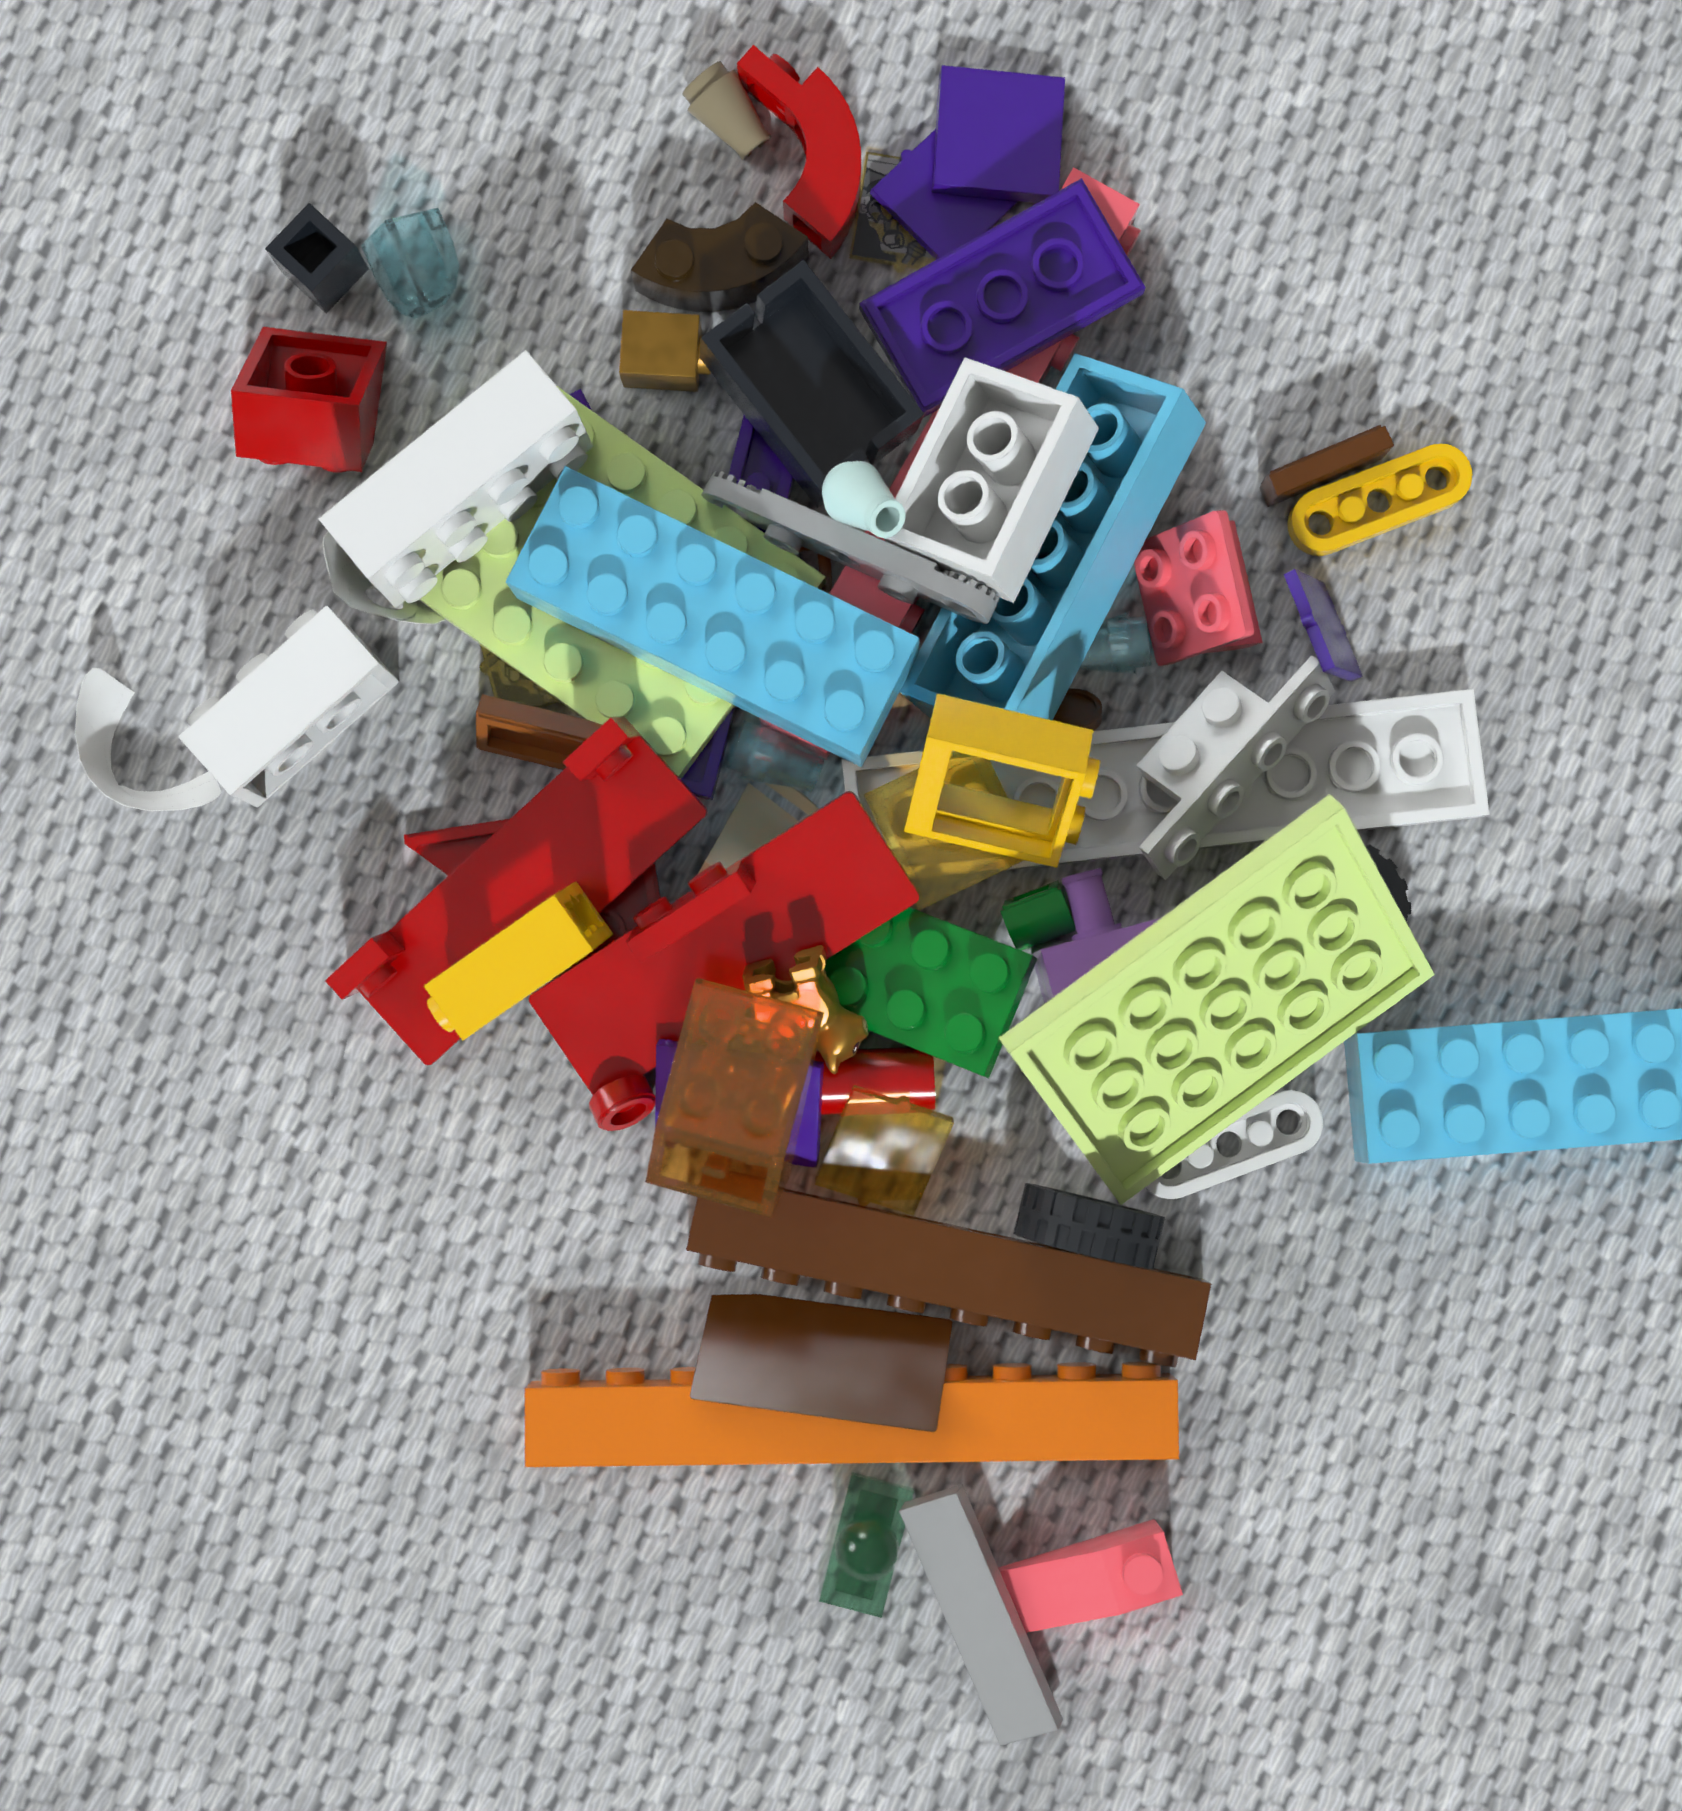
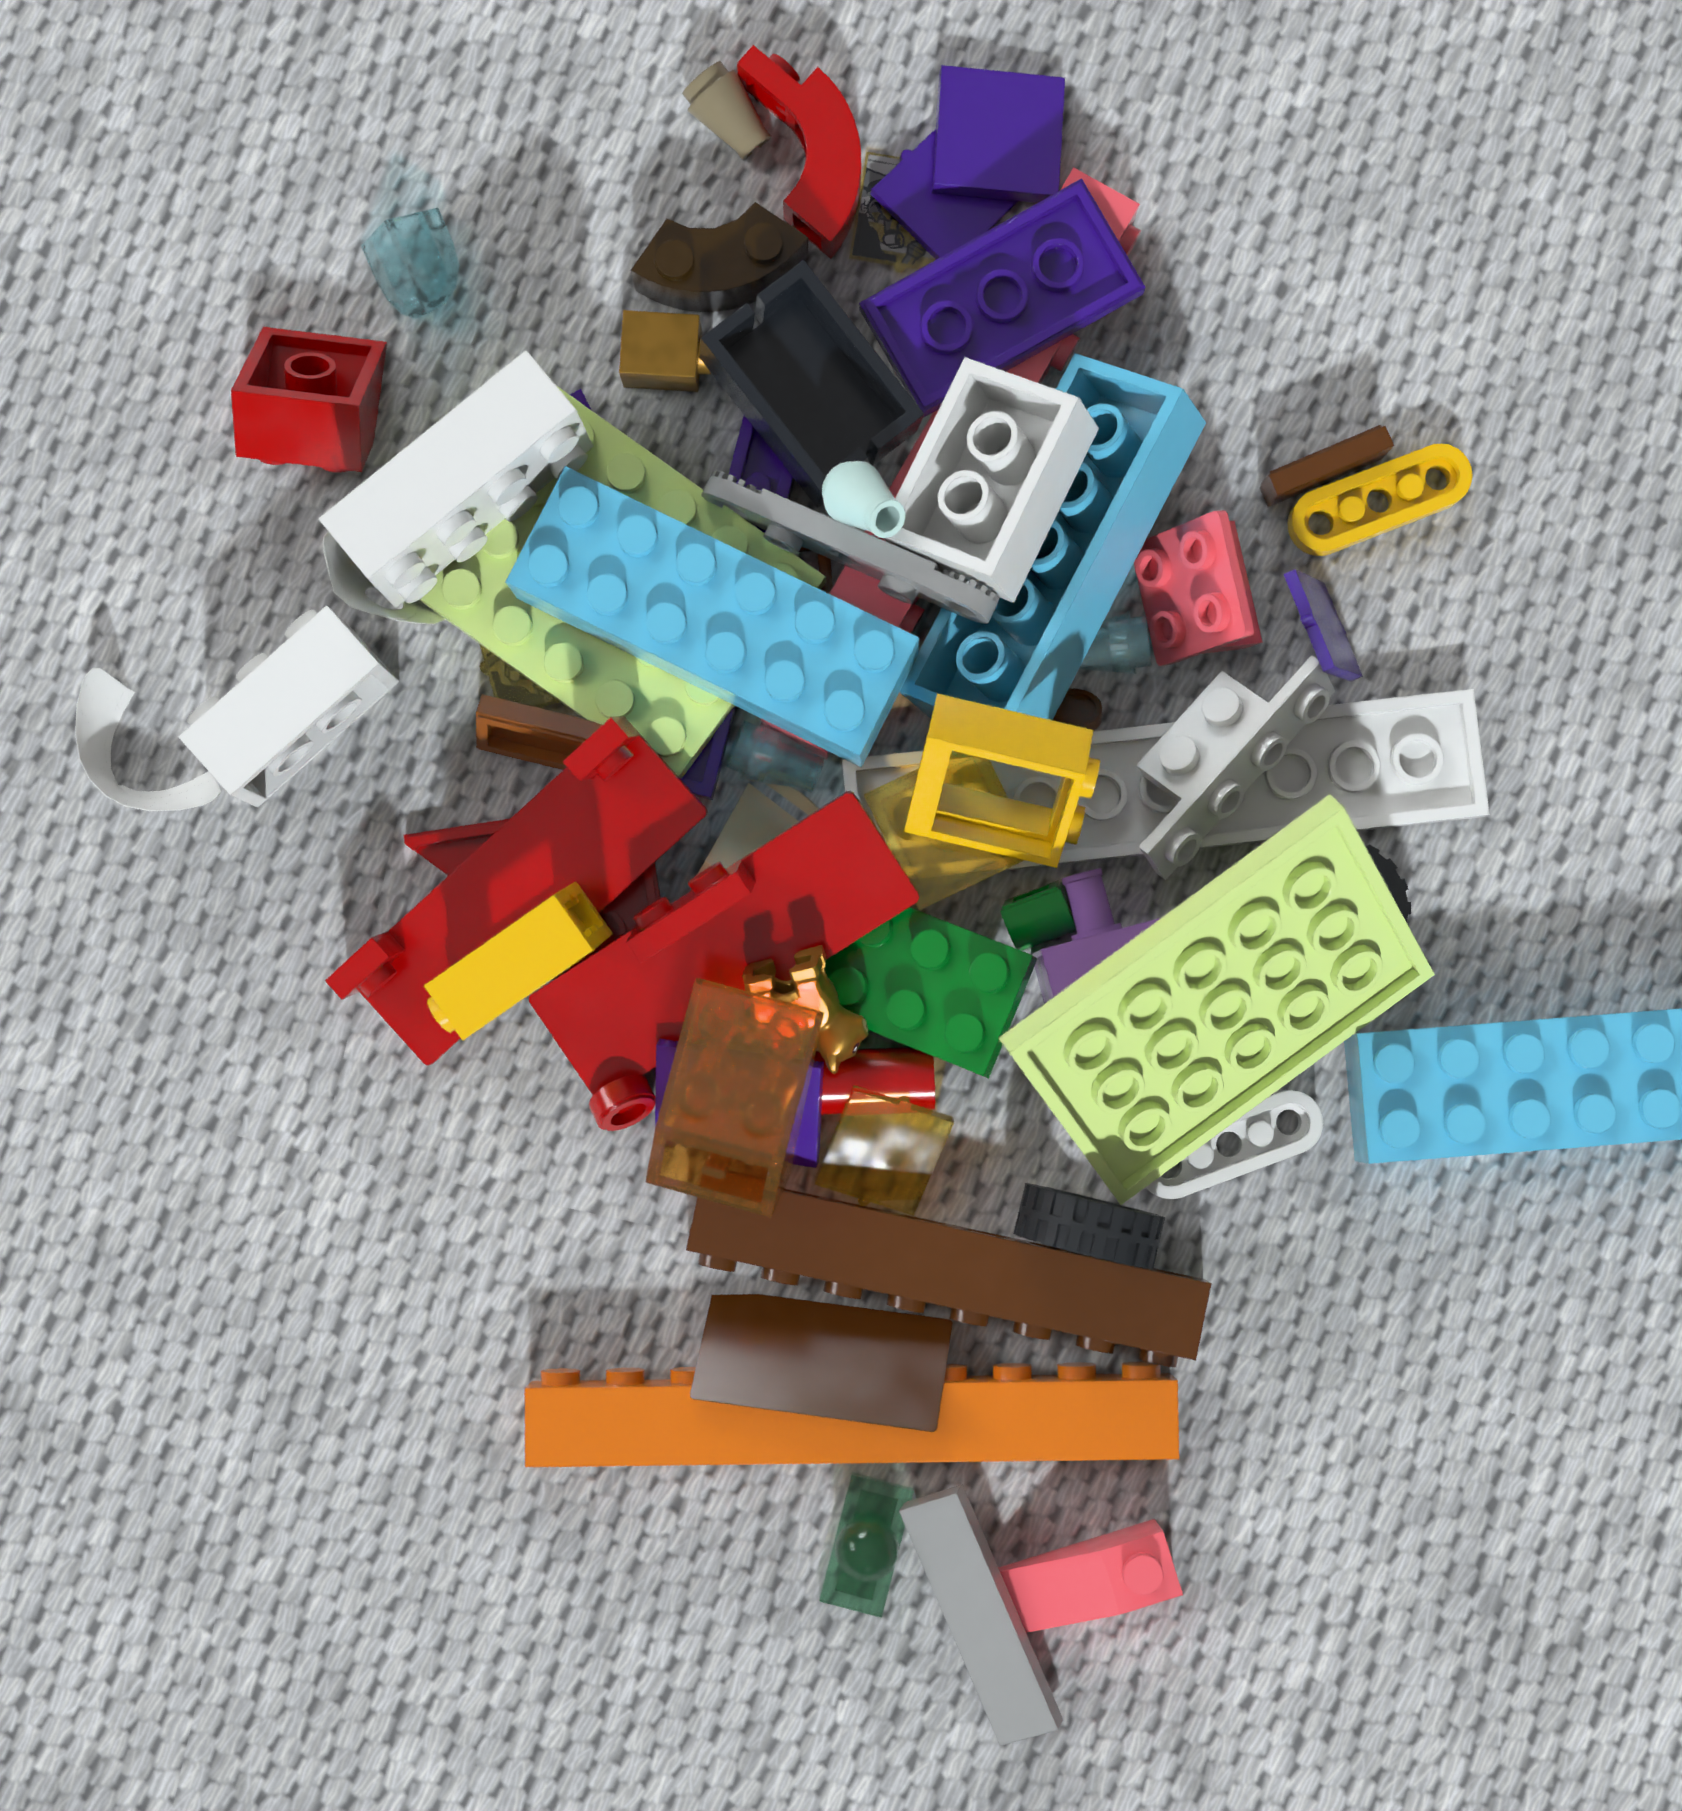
(317, 258): black brick -> none

